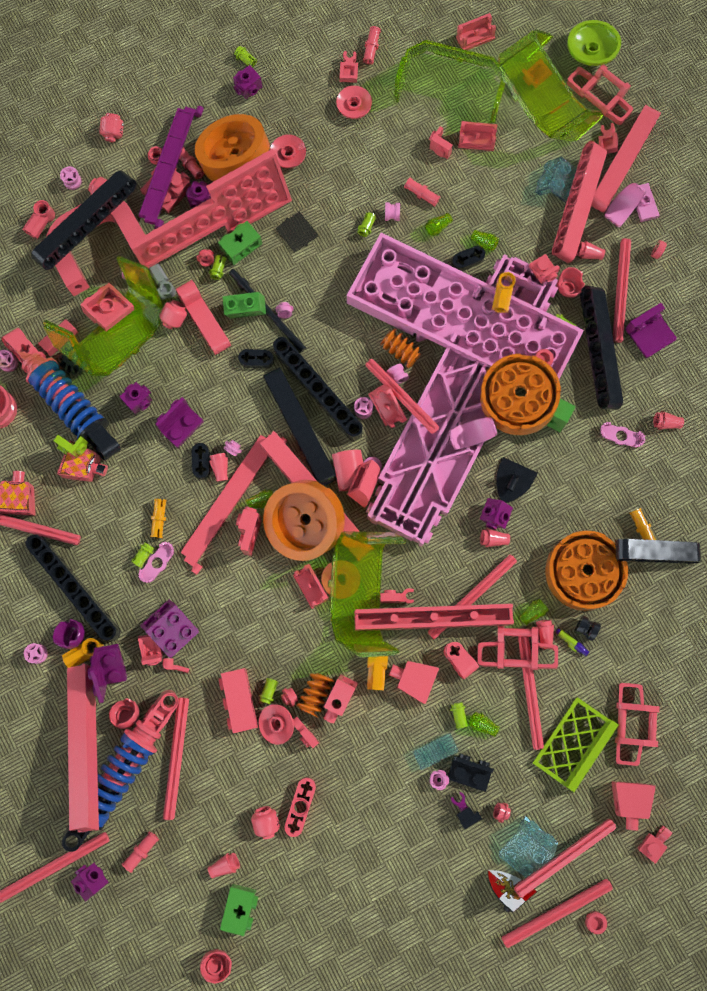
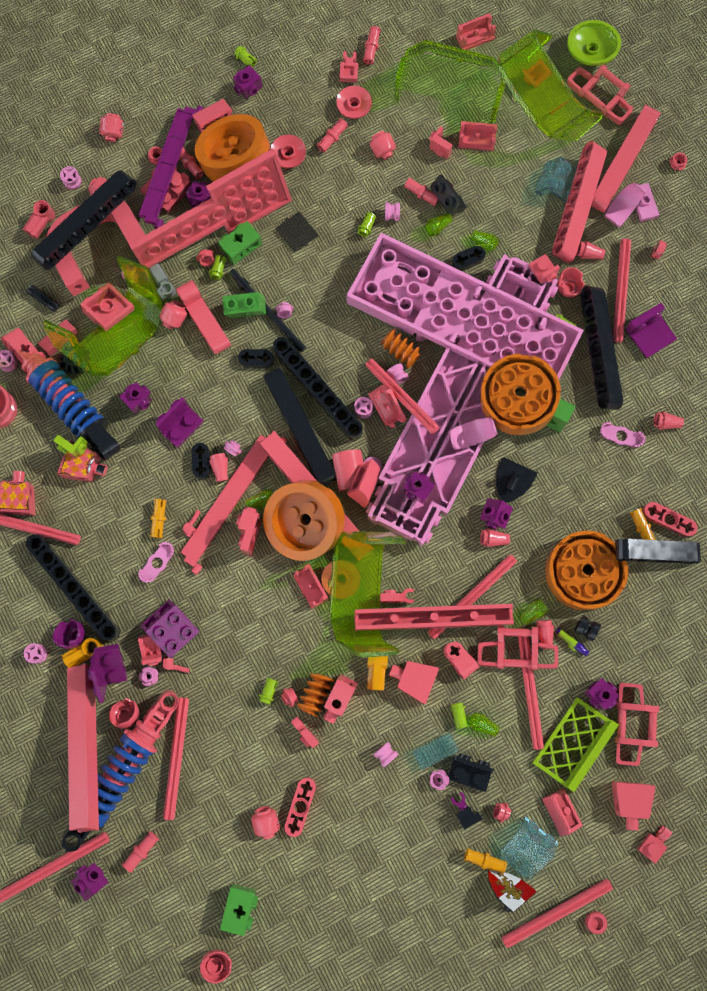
(43, 298): none -> black axle
(142, 554): lime pin -> none
(153, 676): none -> bright pink plate
(188, 527): none -> coral hand
(211, 114): none -> coral hinge
(226, 865): coral cone -> none
(238, 700): coral brick -> none
(270, 726): coral dish -> none
(332, 135): none -> coral pin
(382, 145): none -> coral head
(385, 754): none -> bright pink wheel
(421, 480): none -> magenta brick
(447, 195): none -> black bracket
(485, 860): none -> light orange pin
(503, 293): light orange piece -> none
(545, 355): coral tile -> none
(562, 812): none -> coral slope
(564, 858): coral axle -> none
(595, 692): none -> magenta brick
(609, 139): coral plate -> none
(677, 517): none -> coral beam
(680, 157): none -> coral plate

